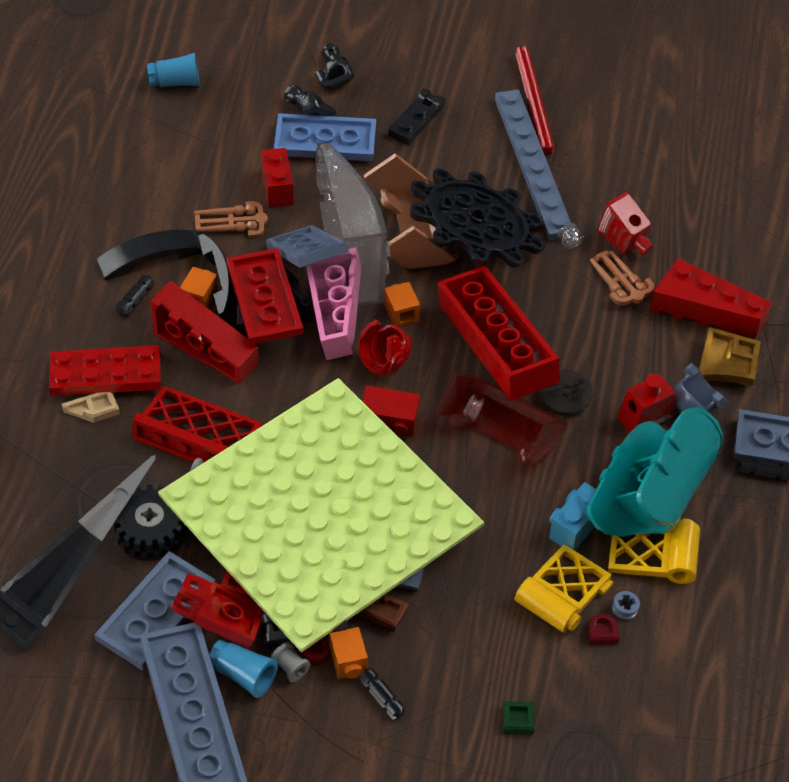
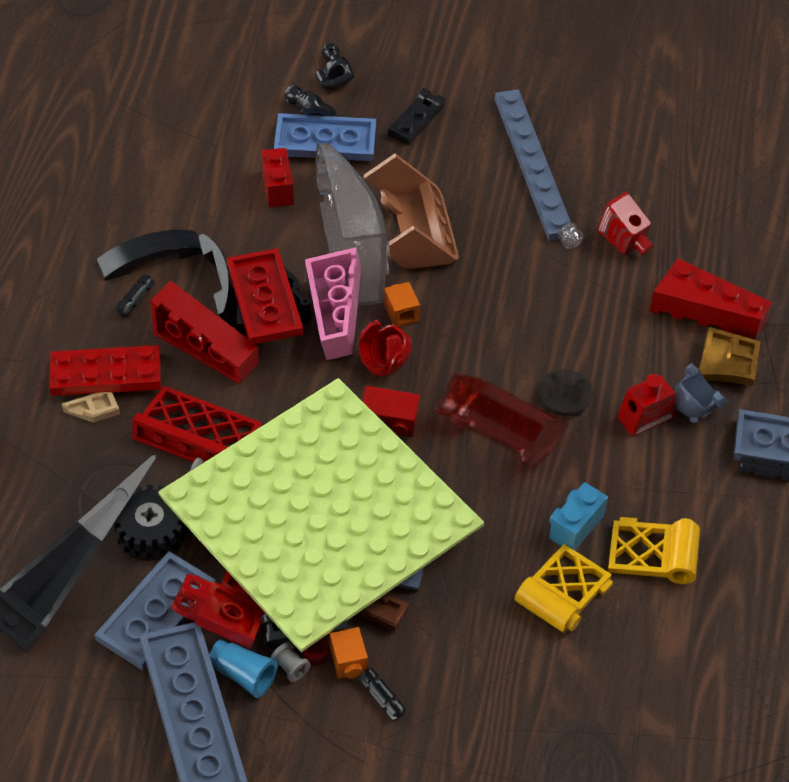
(174, 72): dark azure plant -> none
(201, 285): orange brick -> none
(232, 223): nougat piece -> none
(307, 246): sand blue plate -> none
(473, 407): clear bush -> none
(476, 218): black plate -> none
(499, 333): red brick -> none
(518, 717): dark green tile -> none
(534, 100): red axle -> none
(603, 630): dark red tile -> none
(618, 295): nougat piece -> none
(619, 611): sand blue bush -> none
(655, 475): teal animal -> none

